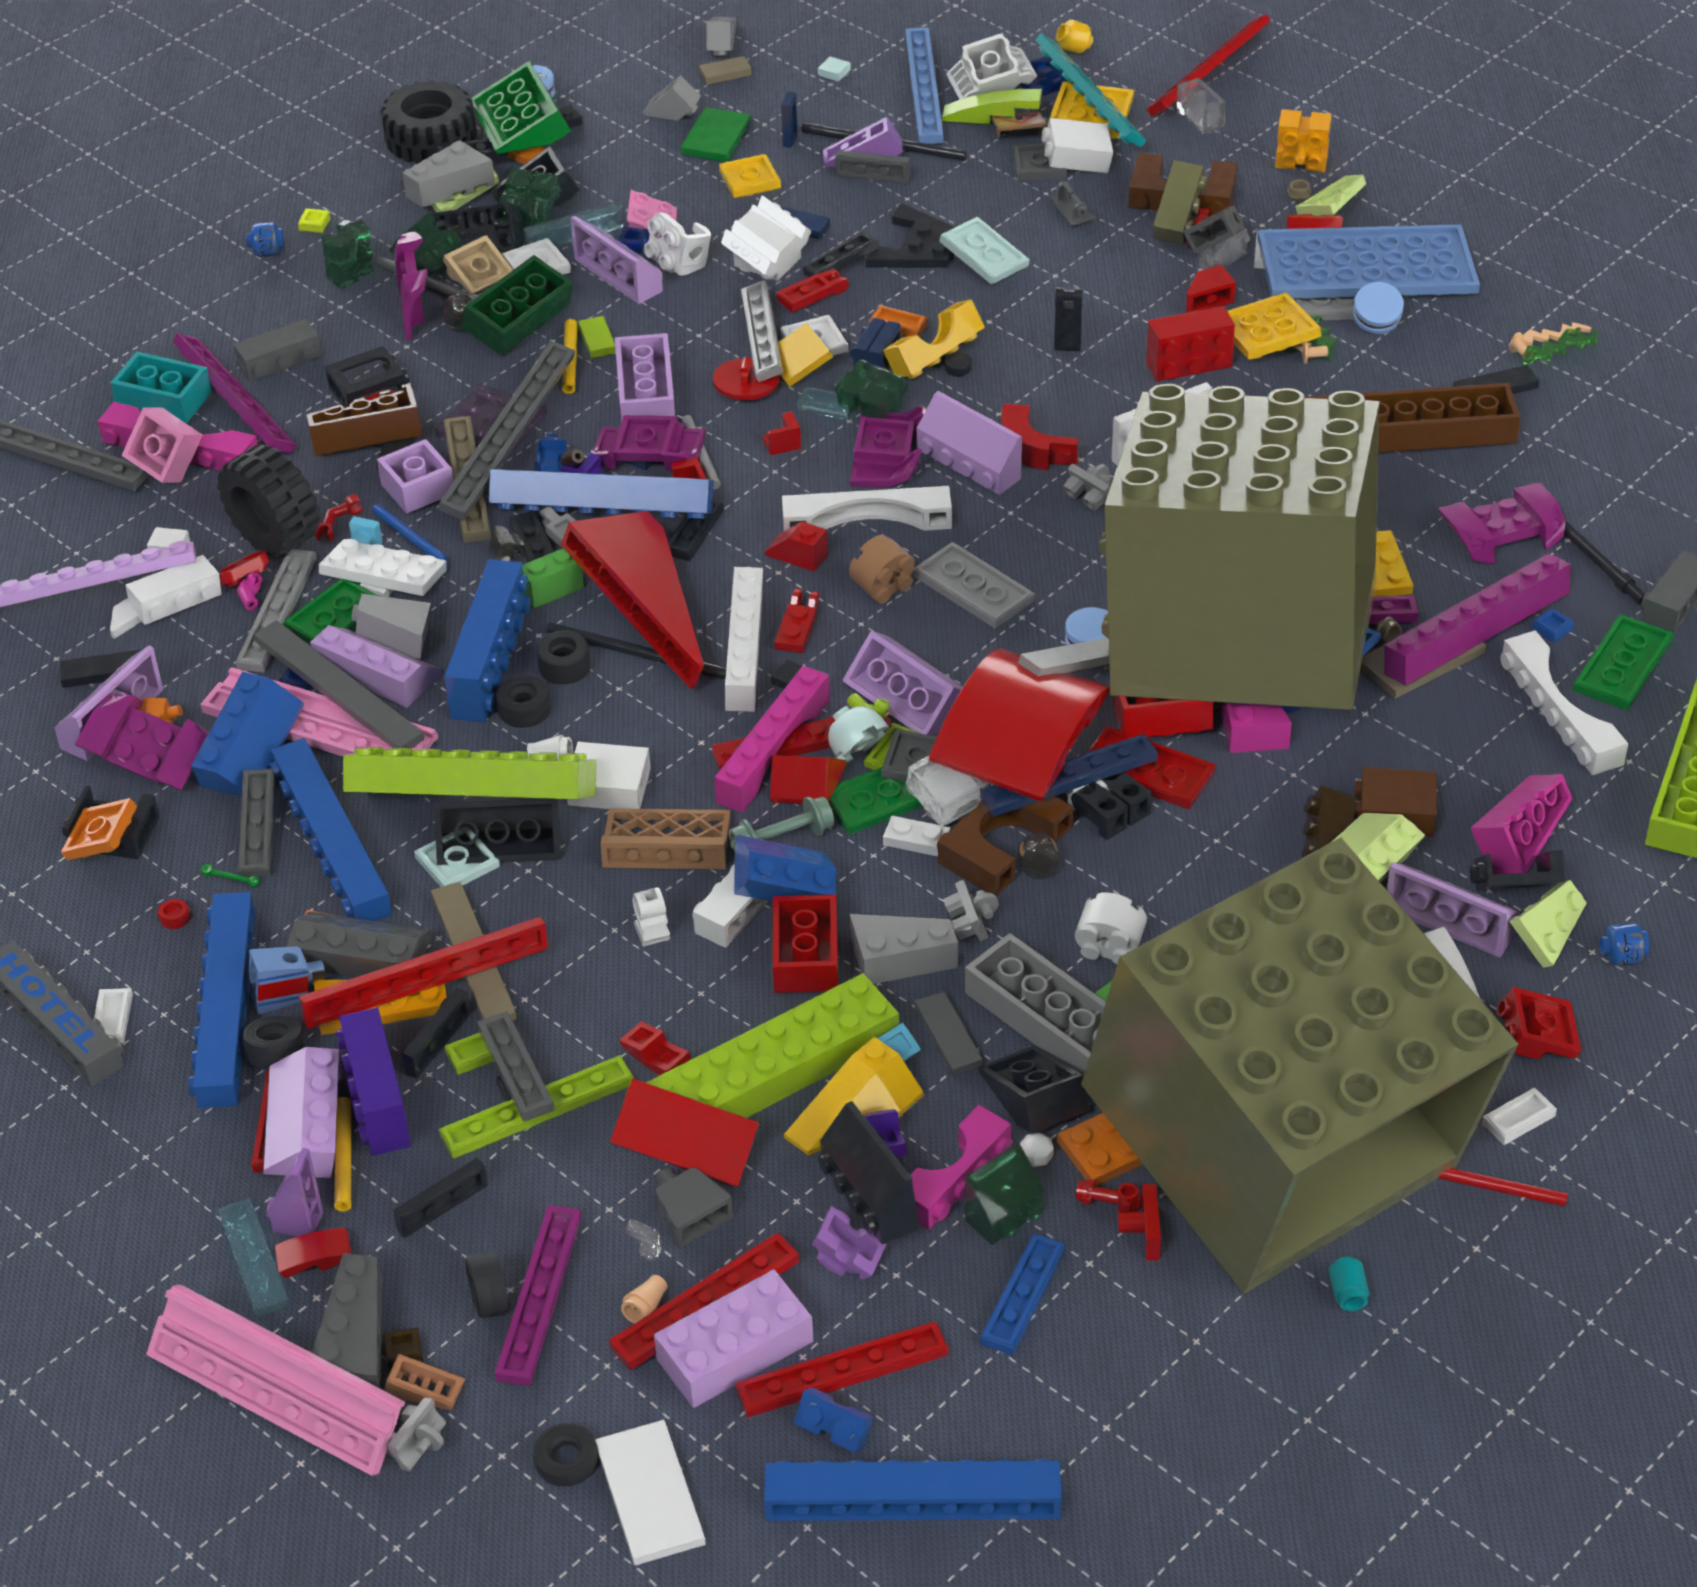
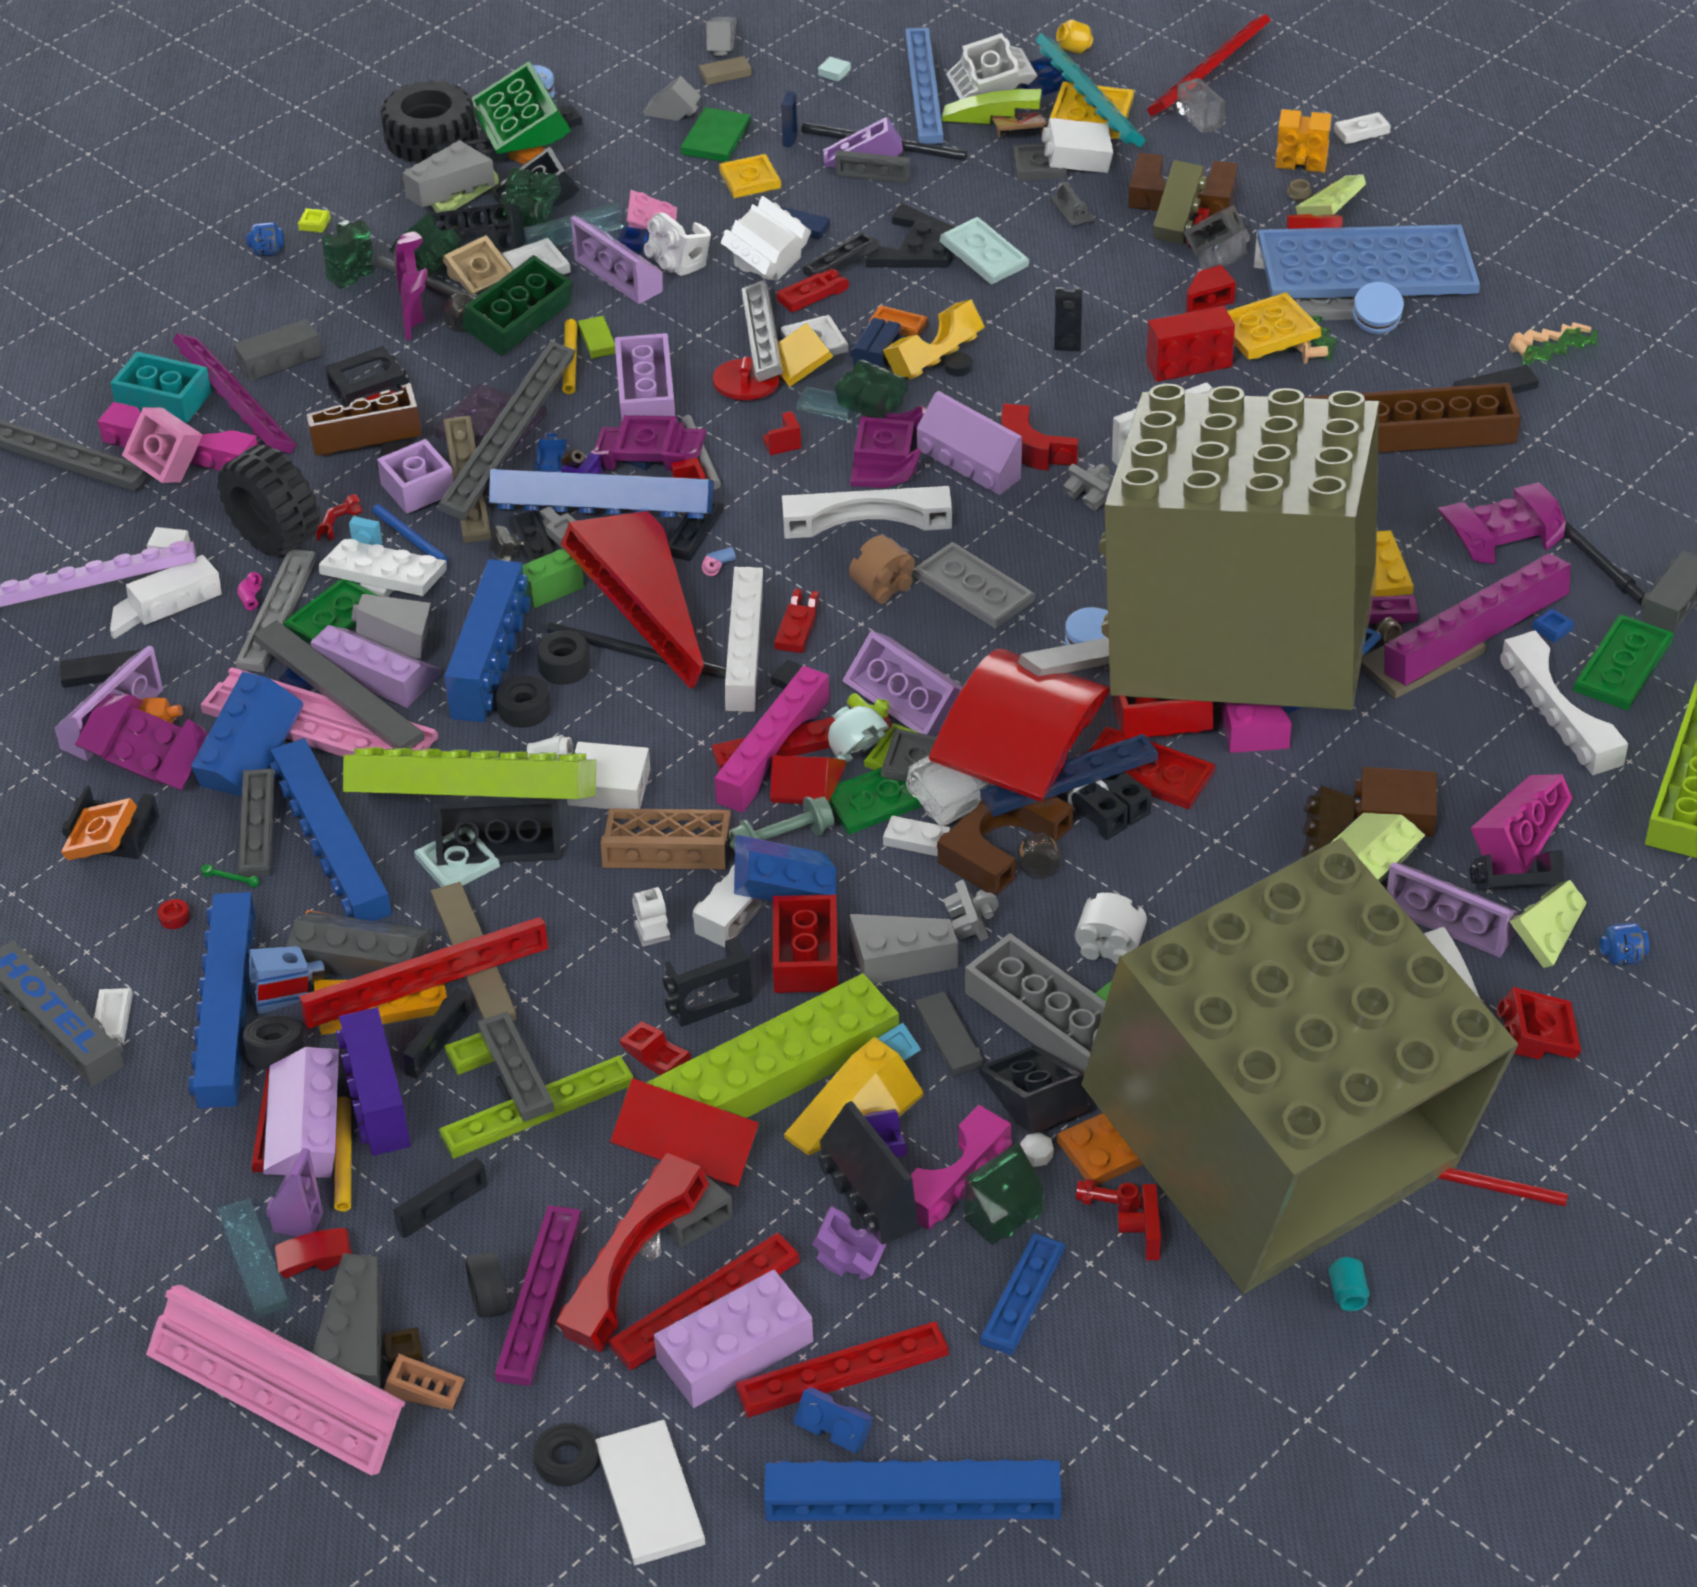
(233, 573): red plate -> none
(419, 1431): light grey hips -> none
(643, 1299): light nougat cone -> none
(668, 1195): none -> red arch
(714, 560): none -> arm
(734, 967): none -> black panel
(800, 546): red slope -> none
(1362, 128): none -> white plate
(1519, 1116): white tile -> none

